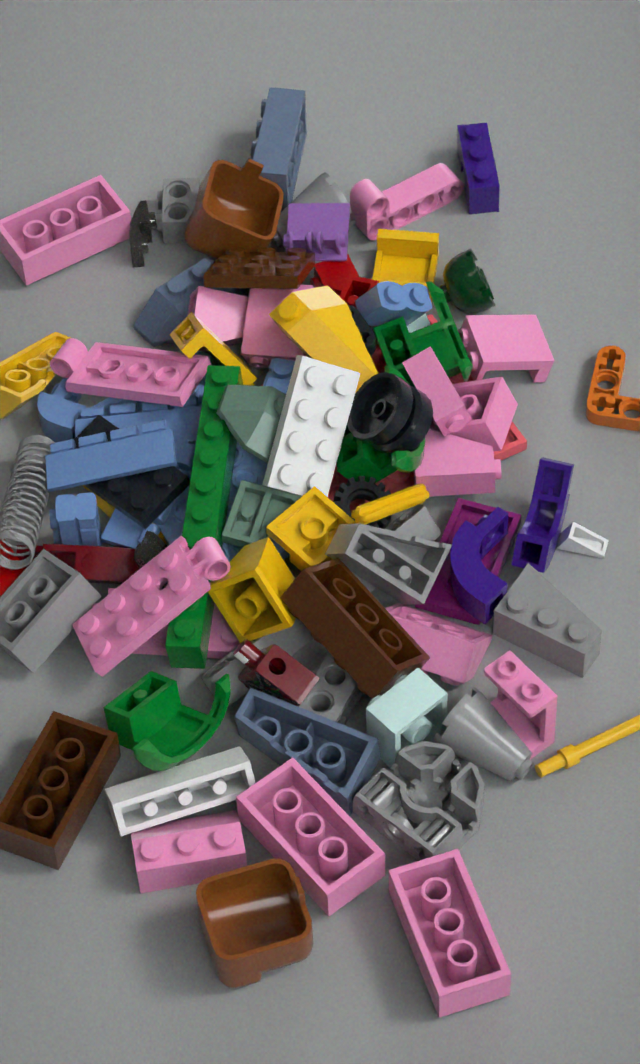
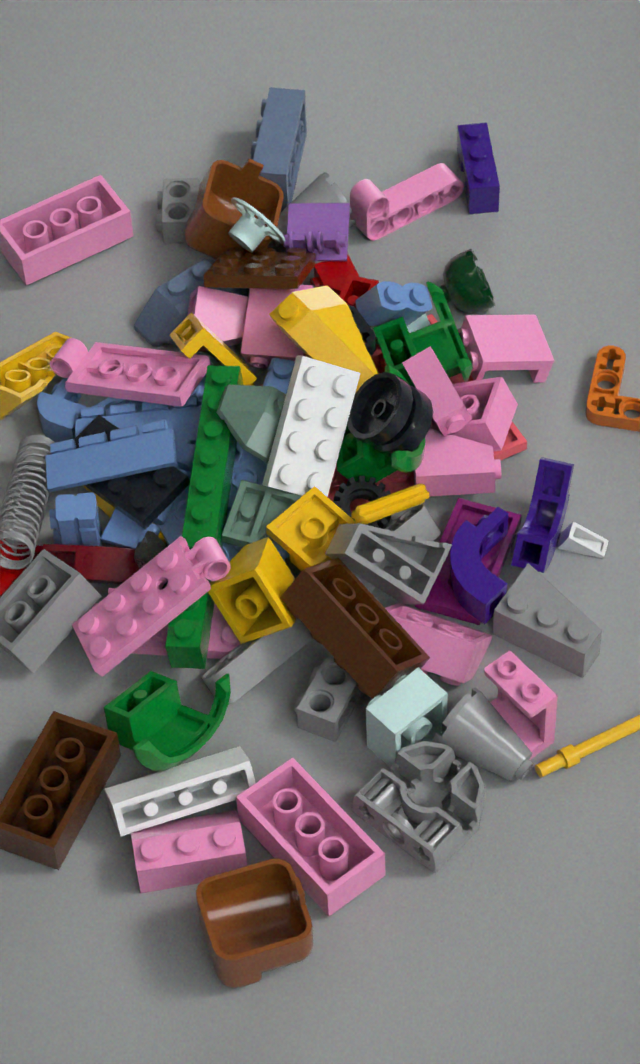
(140, 233): clear smoke slope -> none
(251, 231): none -> light aqua wheel
(274, 672): dark red torso -> none
(329, 751): sand blue wedge -> none
(406, 257): yellow panel -> none
(449, 933): bright pink brick -> none

